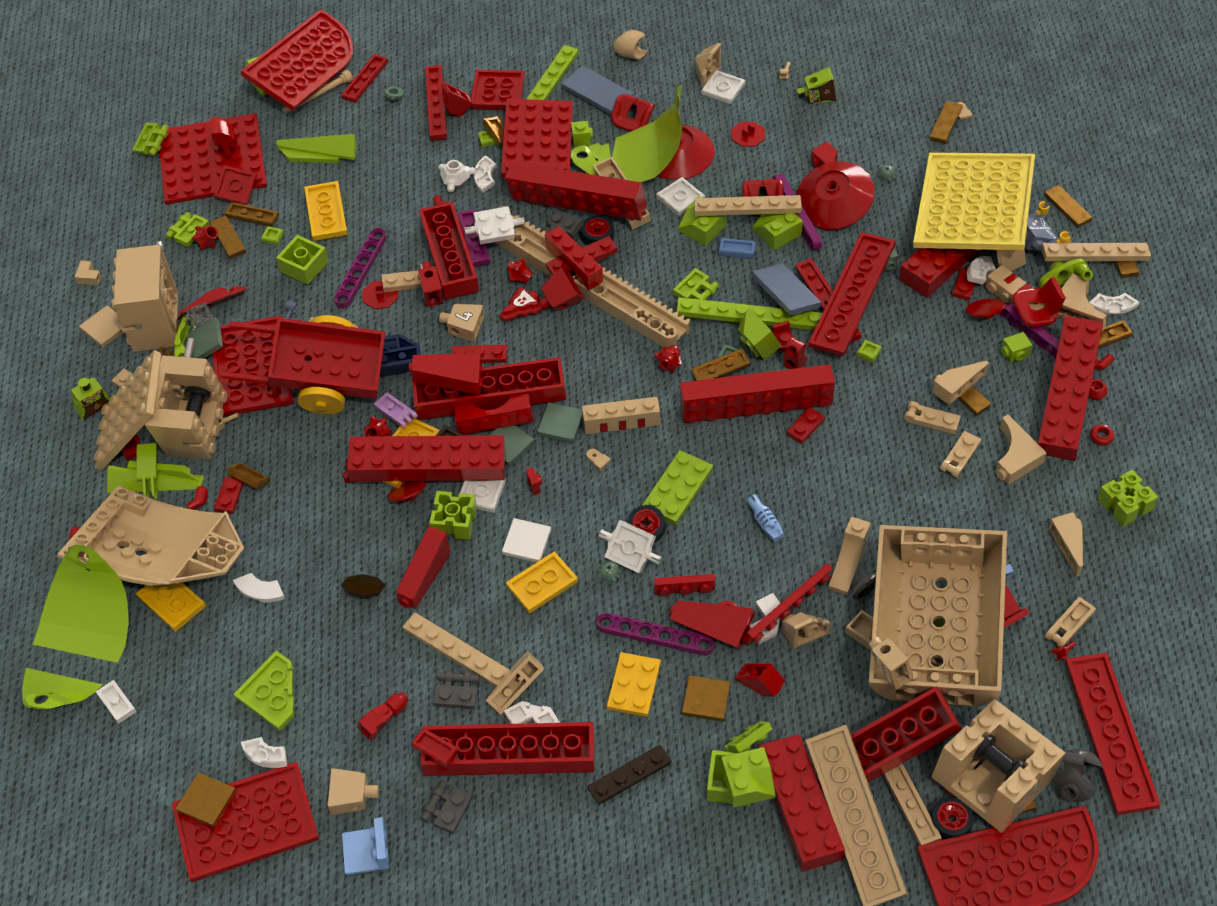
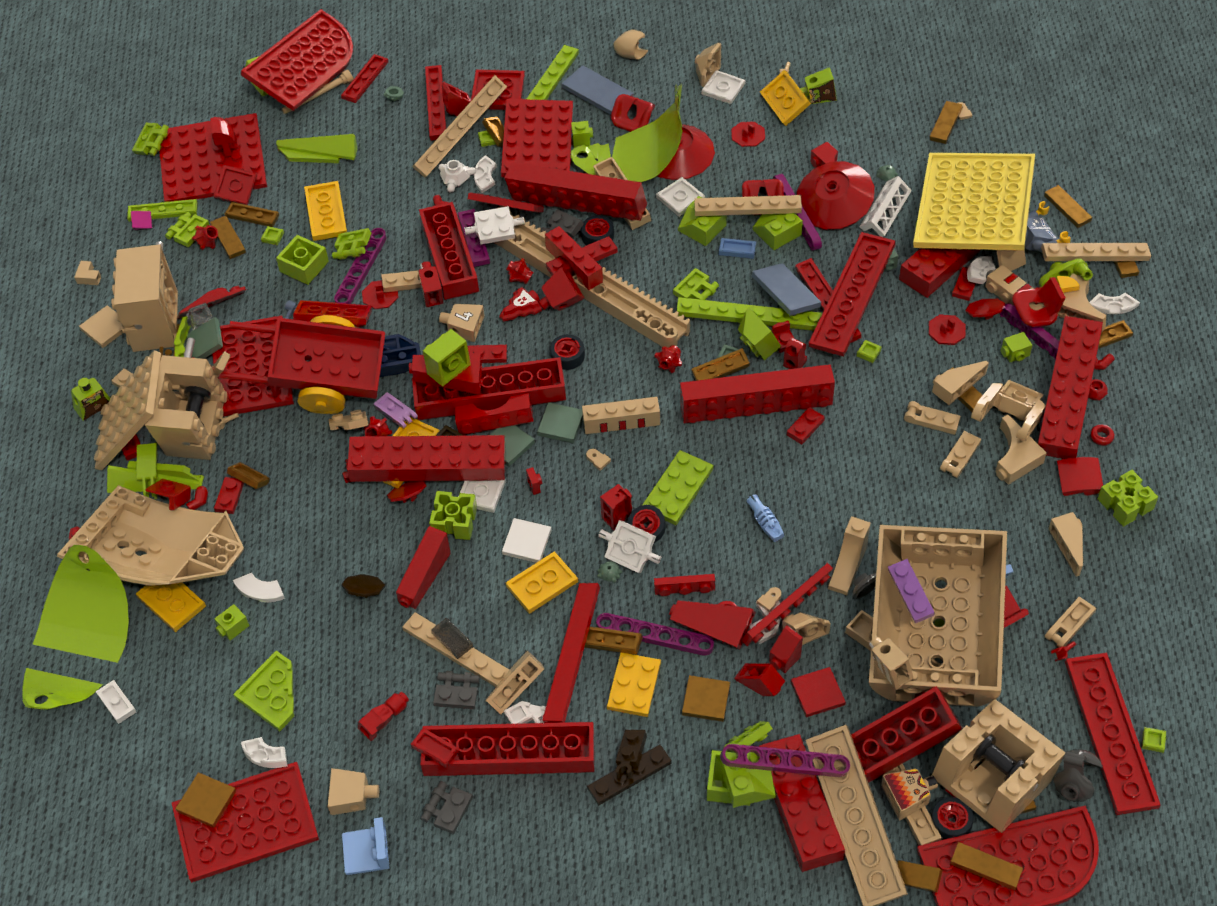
(141, 220): none -> dark pink slope
(166, 209): none -> lime tile
(177, 492): none -> red piece
(220, 364): none -> tan tile
(231, 622): none -> lime brick
(353, 240): none -> lime plate
(354, 420): none -> tan plate
(355, 313): none -> red plate
(446, 357): none -> lime slope
(452, 638): none -> clear smoke tile
(459, 126): none -> tan plate
(506, 202): none -> red tile
(564, 343): none -> wheel
(571, 653): none -> red tile
(613, 640): none -> pearl gold tile
(615, 505): none -> red hinge
(630, 752): none -> dark brown plate
(767, 601): none -> tan piece
(785, 97): none -> yellow plate
(785, 760): none -> magenta beam
(786, 650): none -> red slope
(818, 692): none -> red tile
(883, 202): none -> white fence
(907, 791): none -> torso
(911, 591): none -> medium lavender plate
(920, 876): none -> pearl gold tile
(947, 329): none -> red piece
(986, 866): none -> pearl gold tile
(1015, 400): none -> tan plate
(1067, 284): none -> yellow tile
(1080, 475): none -> red slope
(1153, 739): none -> lime tile

